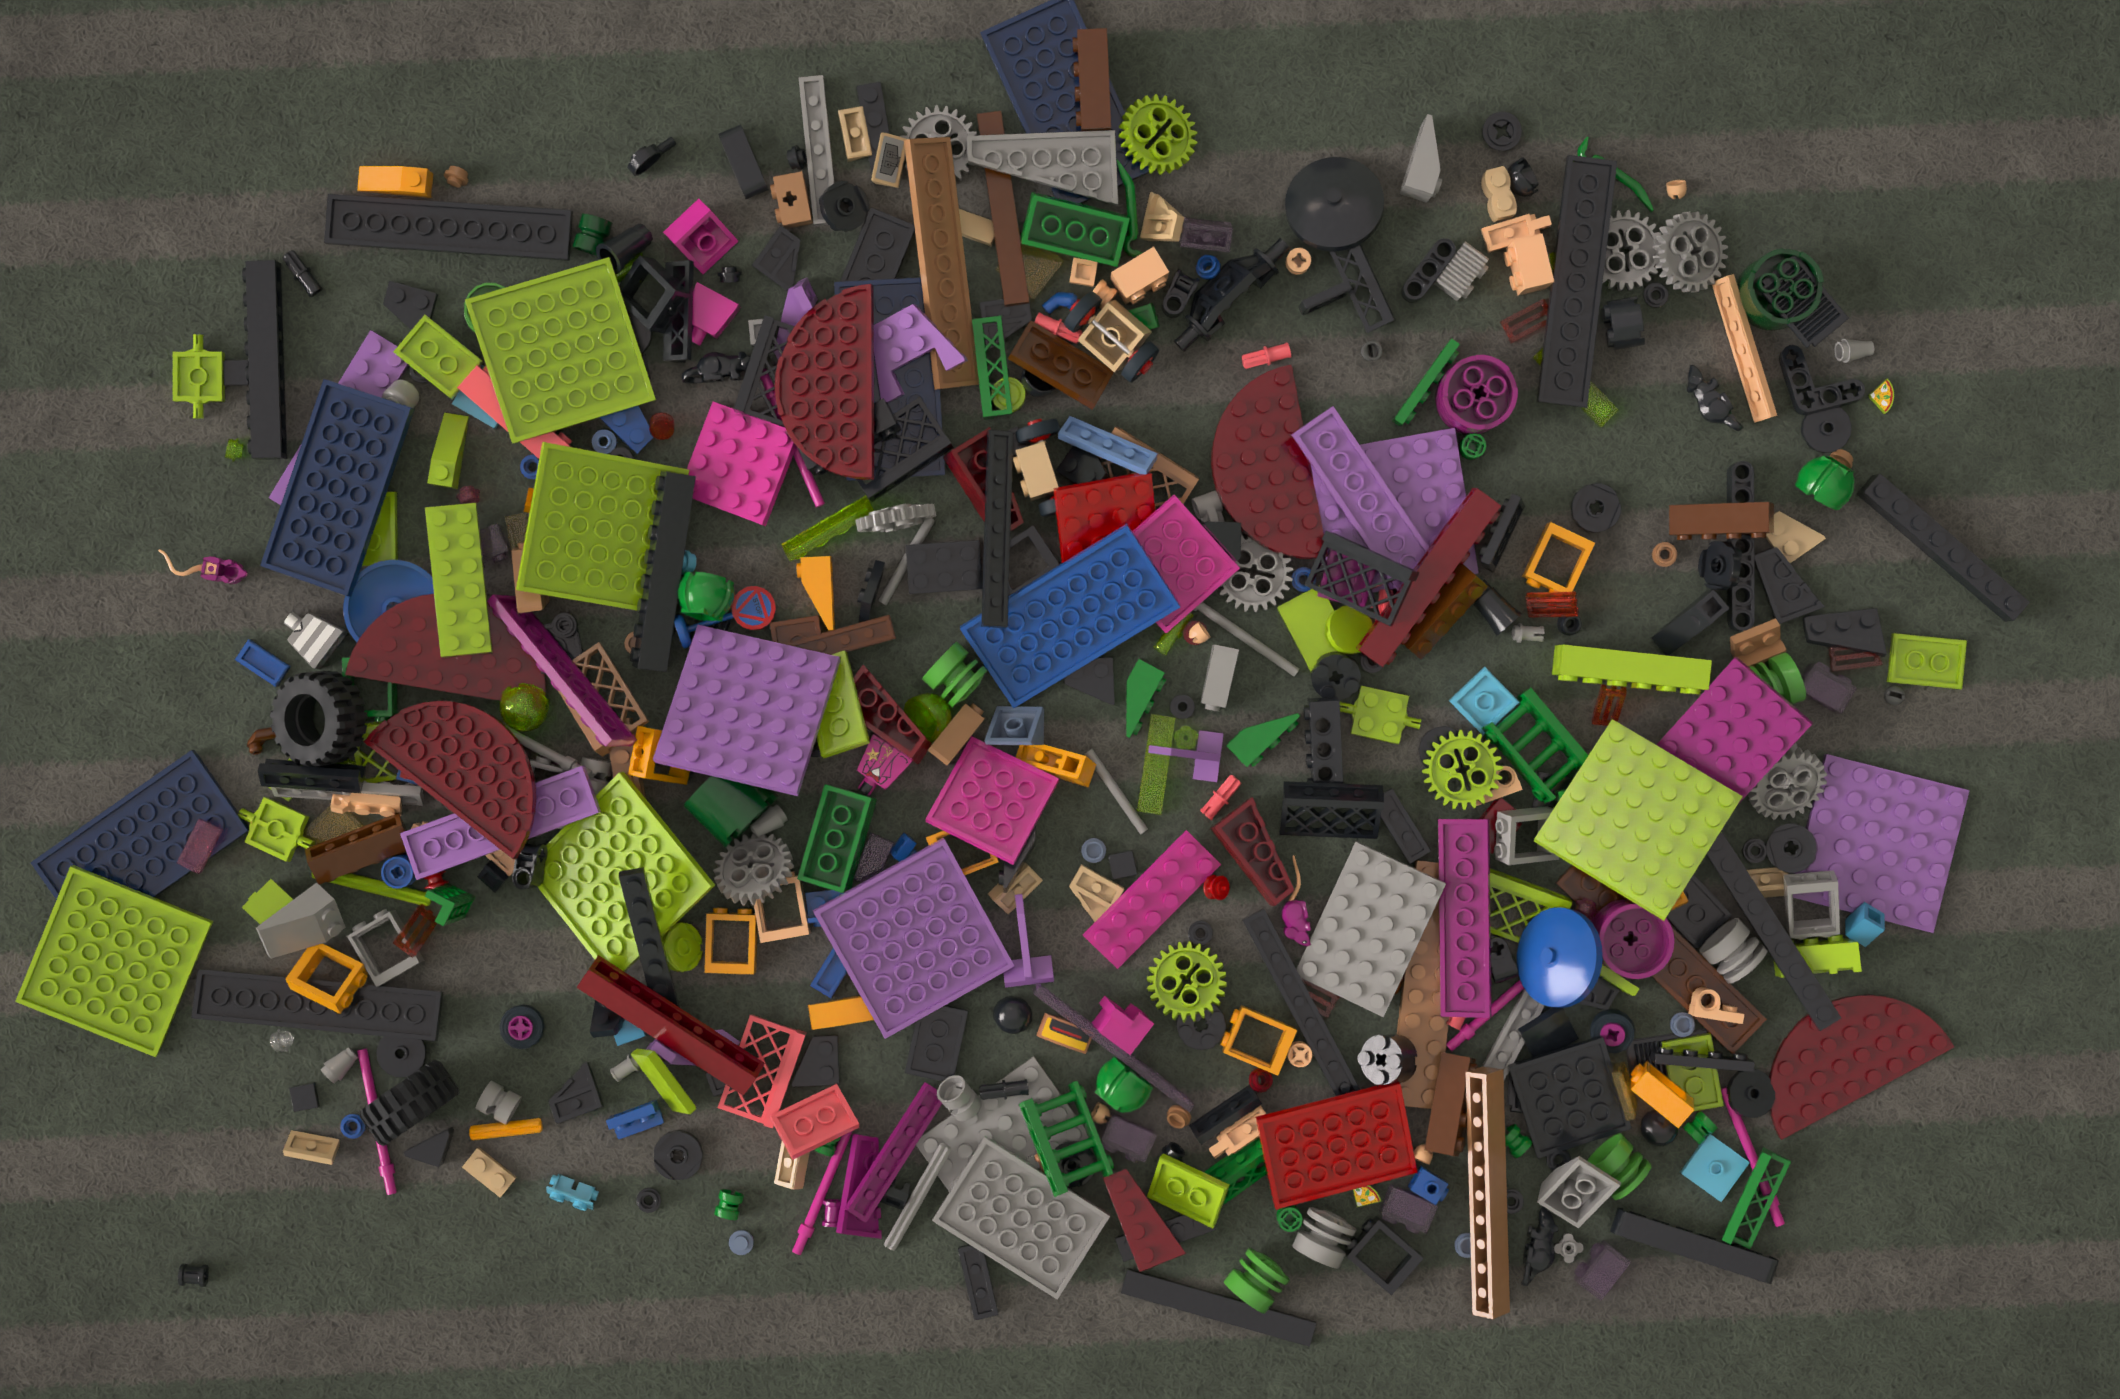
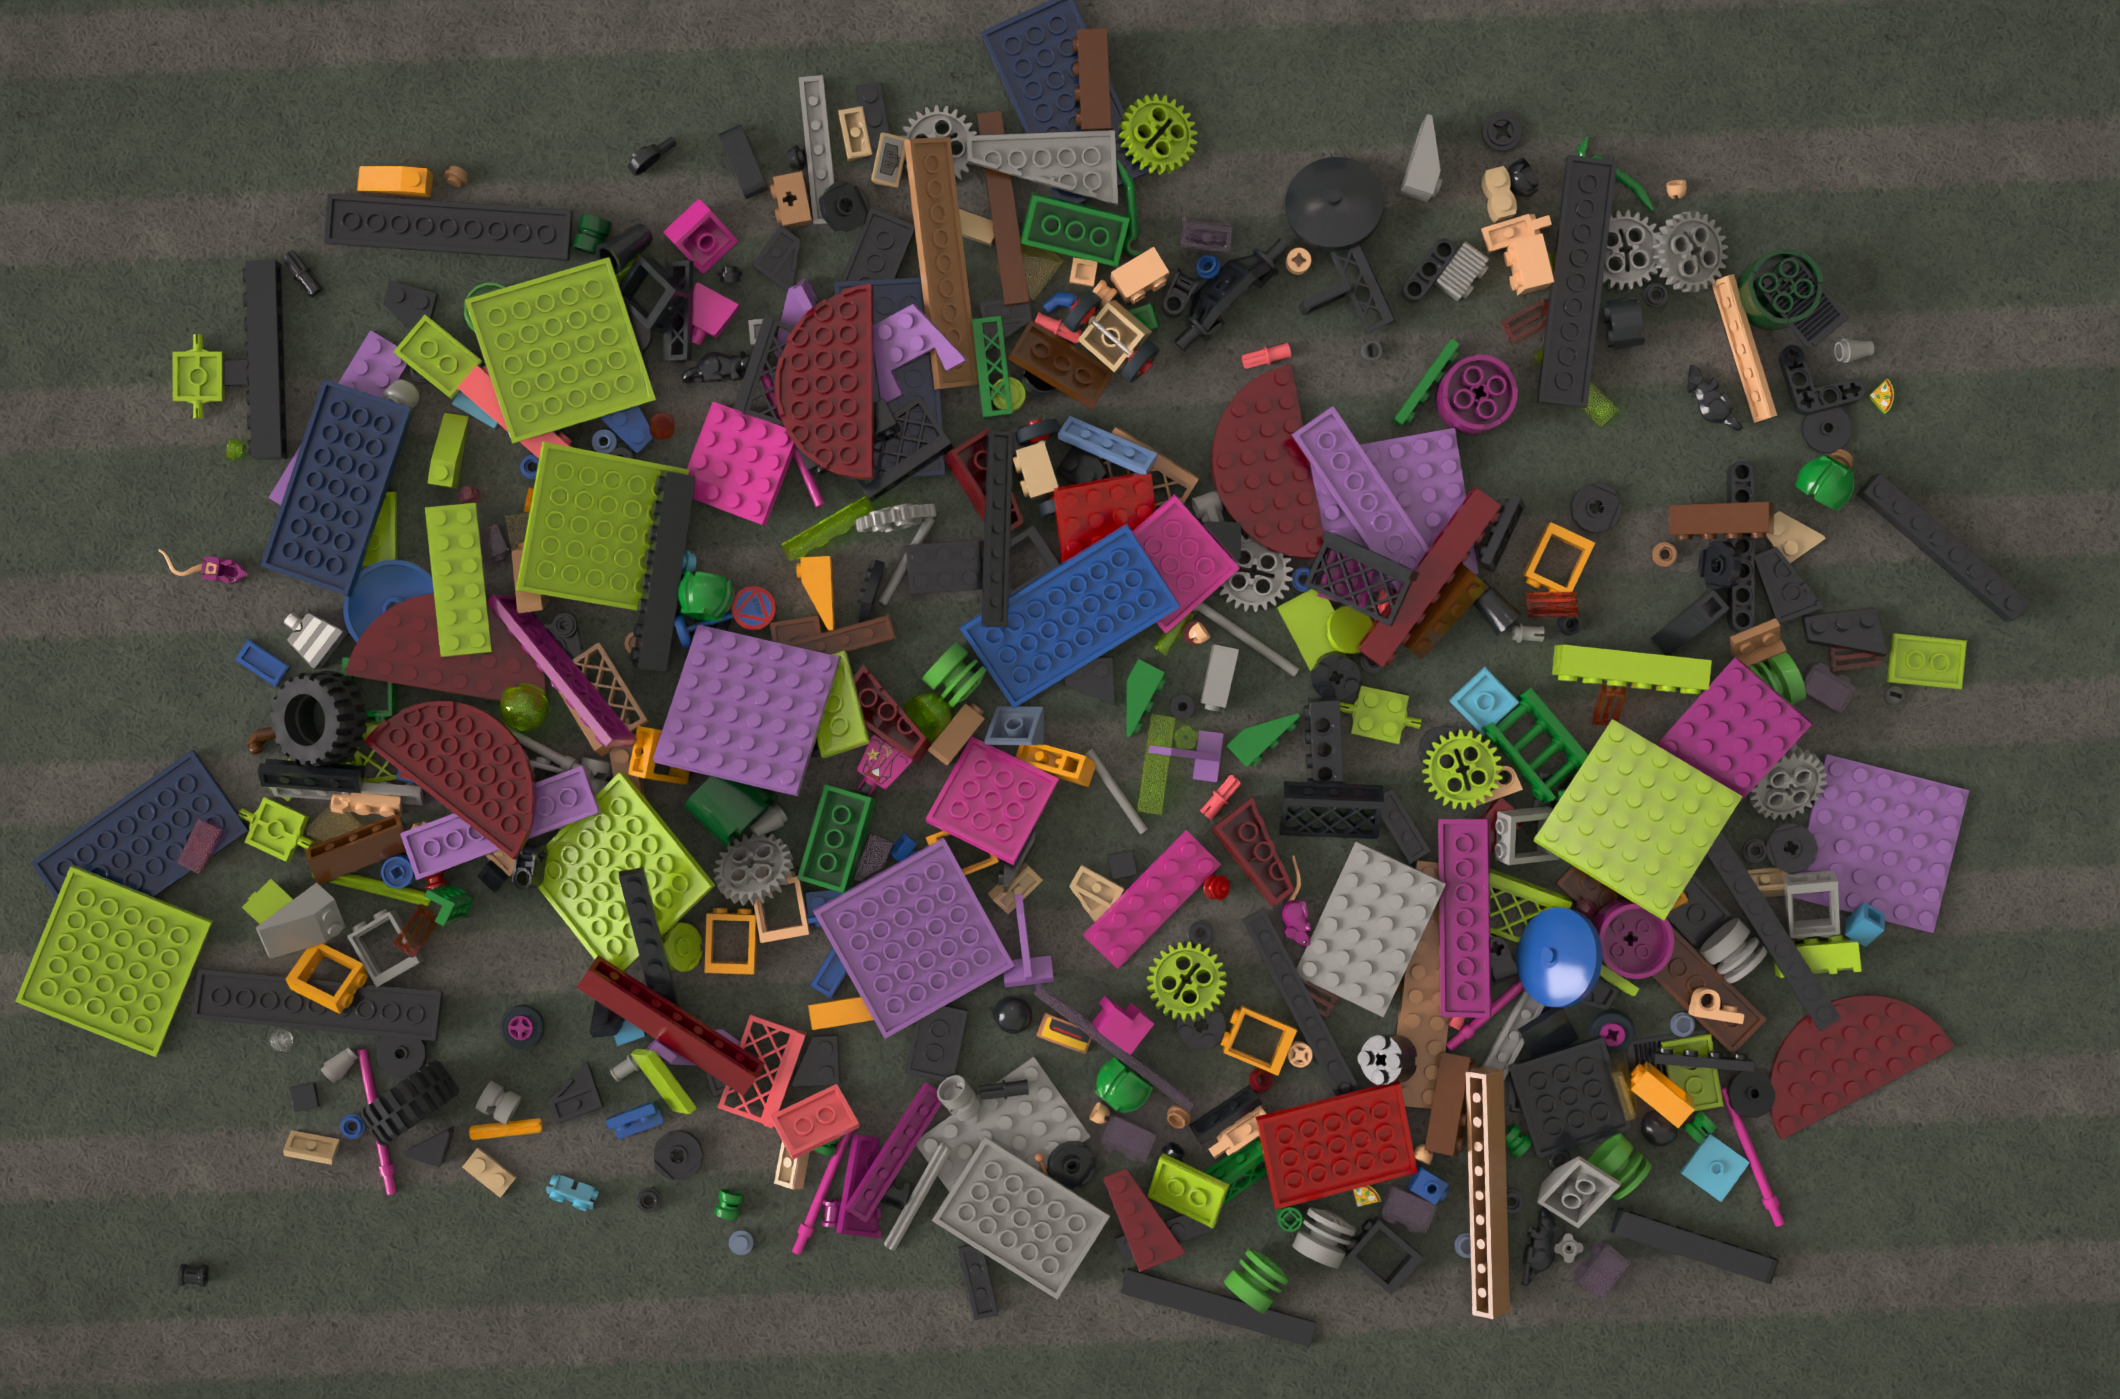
(1042, 1134): green fence -> none
(1093, 850): sand blue plate -> none
(1161, 221): tan wing -> none
(1469, 449): green wheel -> none
(1747, 1195): green fence -> none

